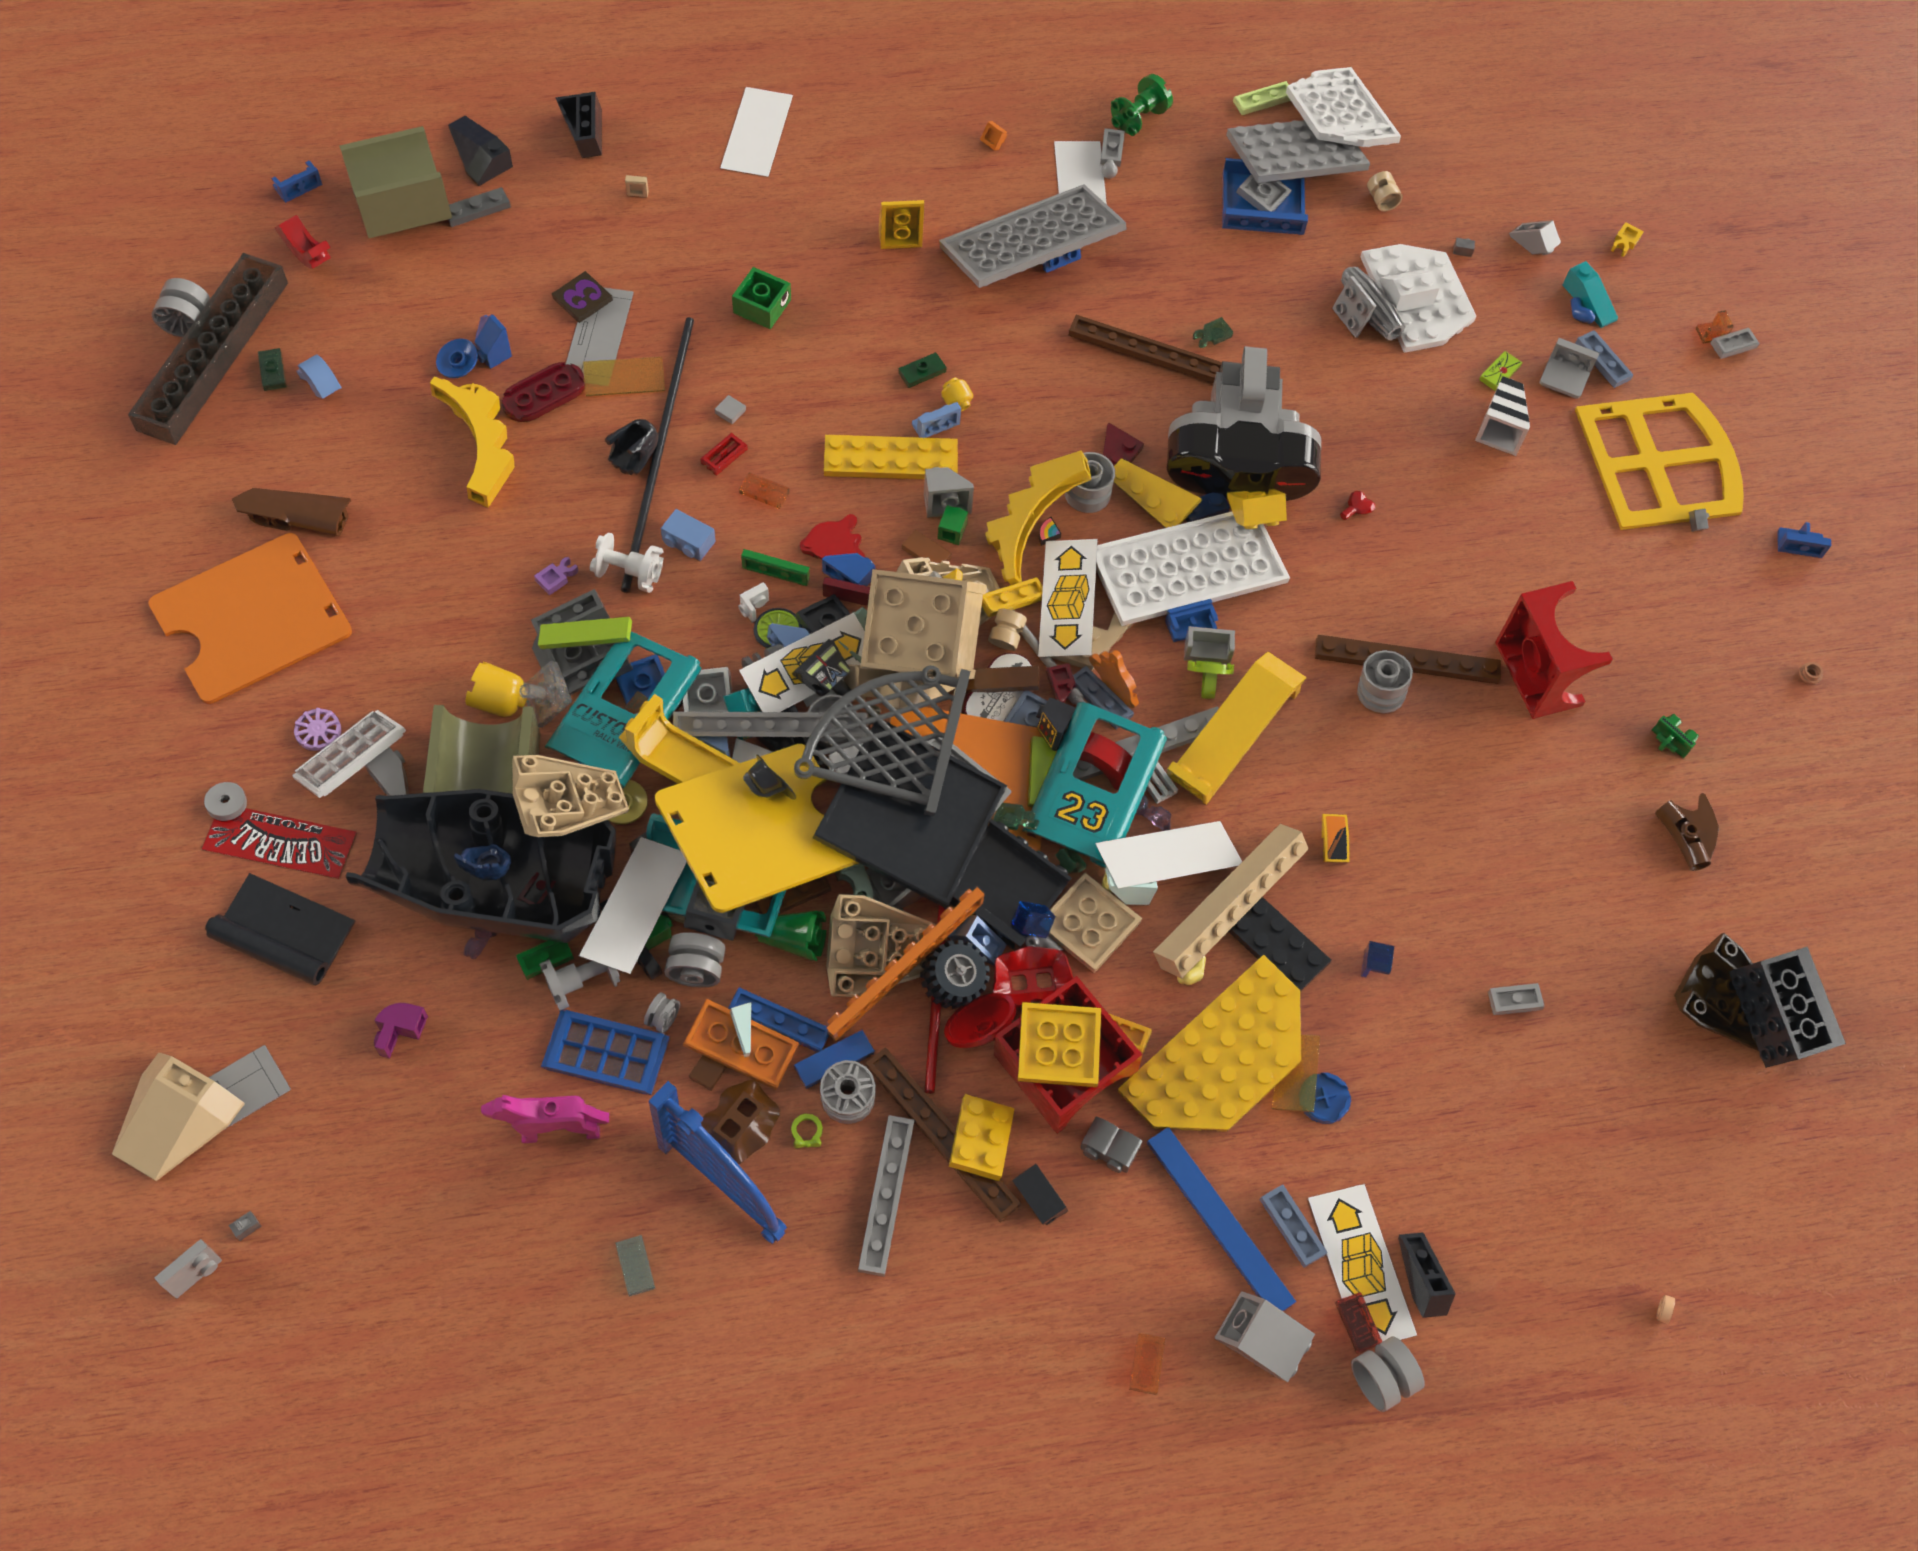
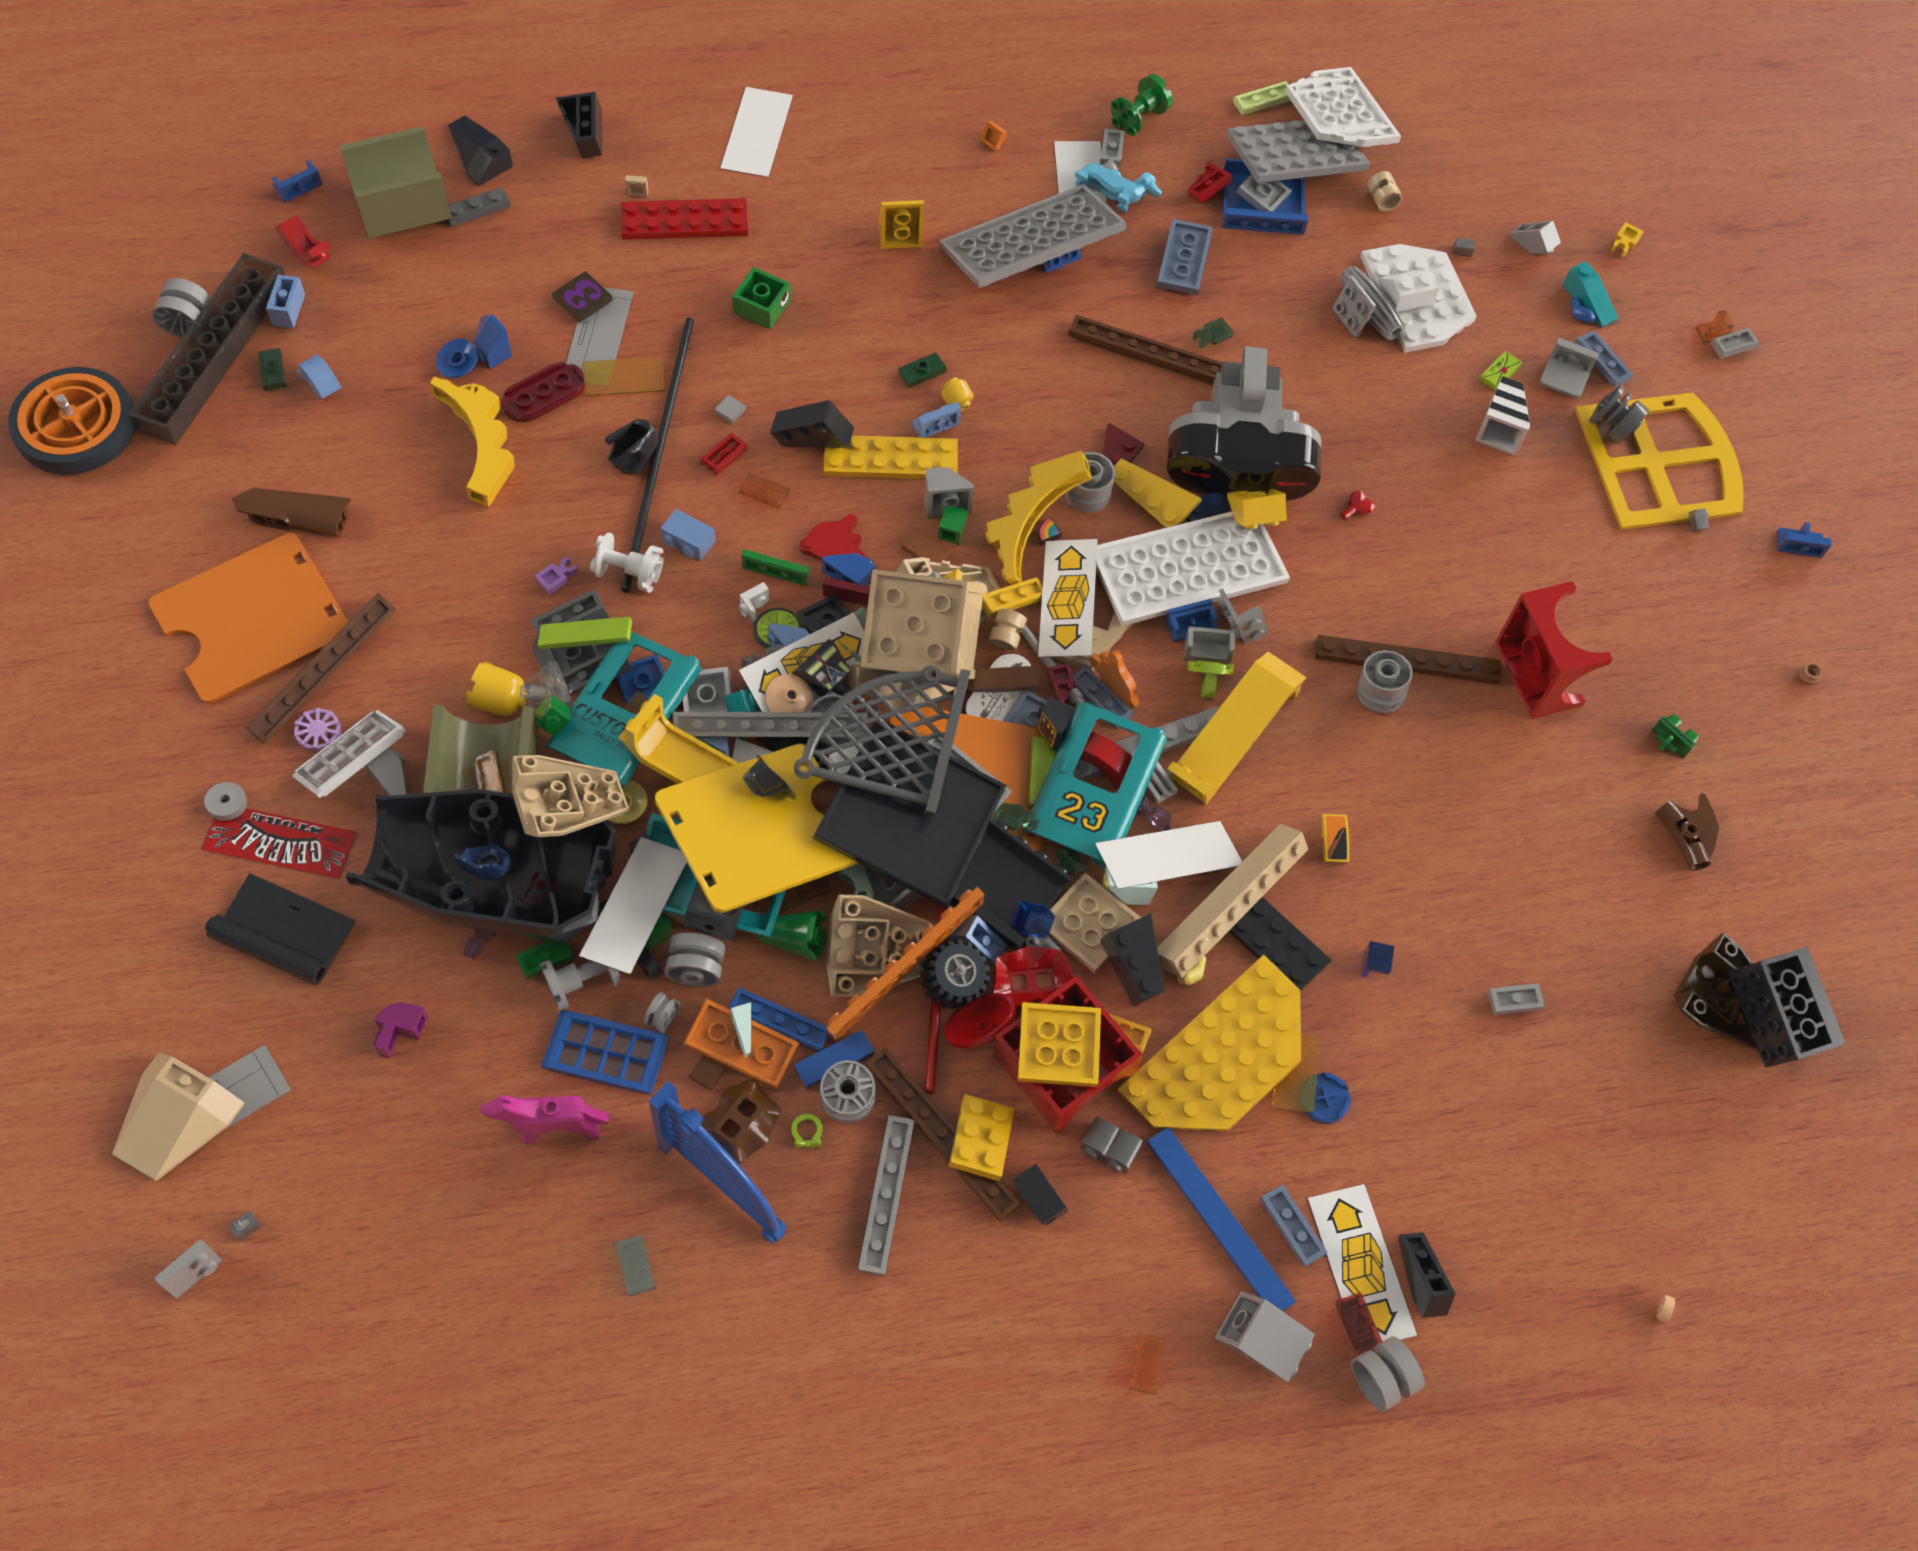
(71, 420): none -> wheel
(285, 301): none -> medium blue brick
(320, 668): none -> reddish brown plate
(489, 772): none -> clear orange plate
(552, 715): none -> green brick
(684, 218): none -> red plate
(777, 698): none -> light nougat dish
(812, 426): none -> black wedge
(1117, 187): none -> medium azure animal
(1136, 959): none -> black wedge
(1184, 257): none -> sand blue plate
(1209, 183): none -> red wing
(1249, 625): none -> light grey bracket
(1620, 416): none -> dark grey wheel

